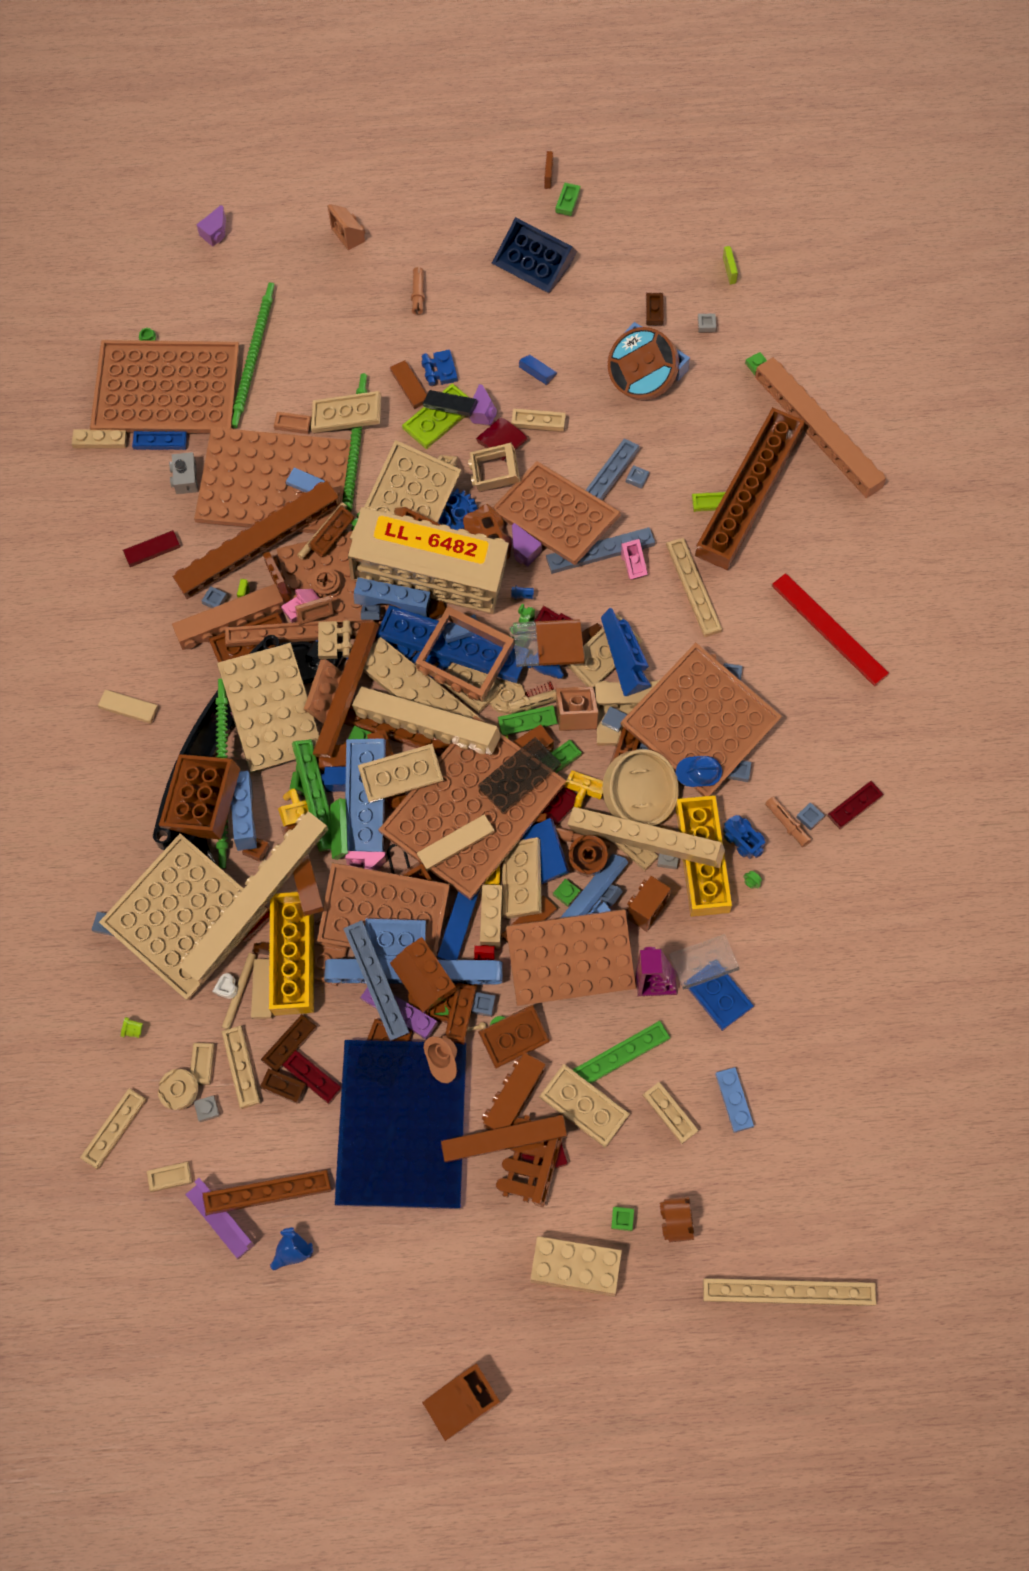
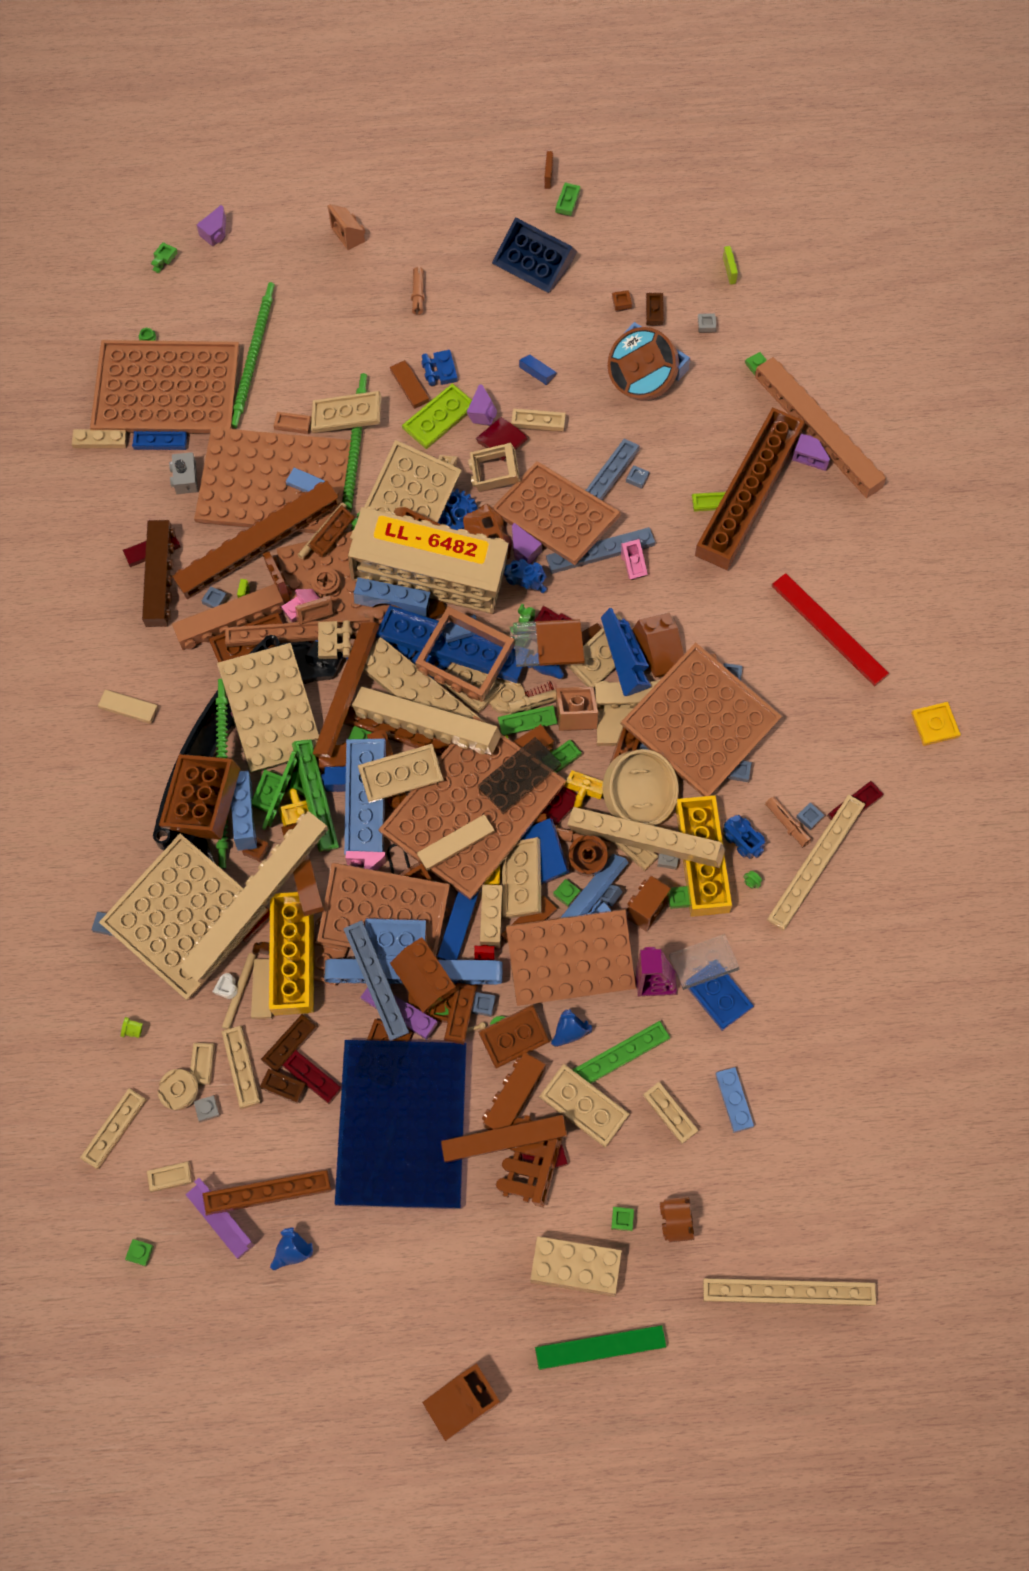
(139, 1252): none -> bright green plate
(157, 573): none -> reddish brown brick
(163, 254): none -> bright green plate
(269, 794): none -> bright green bracket
(323, 690): nougat plate -> none
(338, 829): bright green tile -> none
(370, 612): sand blue tile -> none
(441, 1058): nougat piece -> none
(450, 403): black tile -> none
(520, 592): blue pin -> none
(525, 575): none -> blue brick
(570, 1029): none -> blue hat
(600, 1347): none -> green tile
(613, 719): sand blue tile -> none
(621, 300): none -> dark orange plate
(659, 642): none -> dark orange slope
(679, 897): none -> bright green plate
(693, 587): tan tile -> none
(698, 771): blue piece -> none
(811, 452): none -> medium lavender slope
(815, 862): none -> tan tile
(935, 723): none -> yellow tile

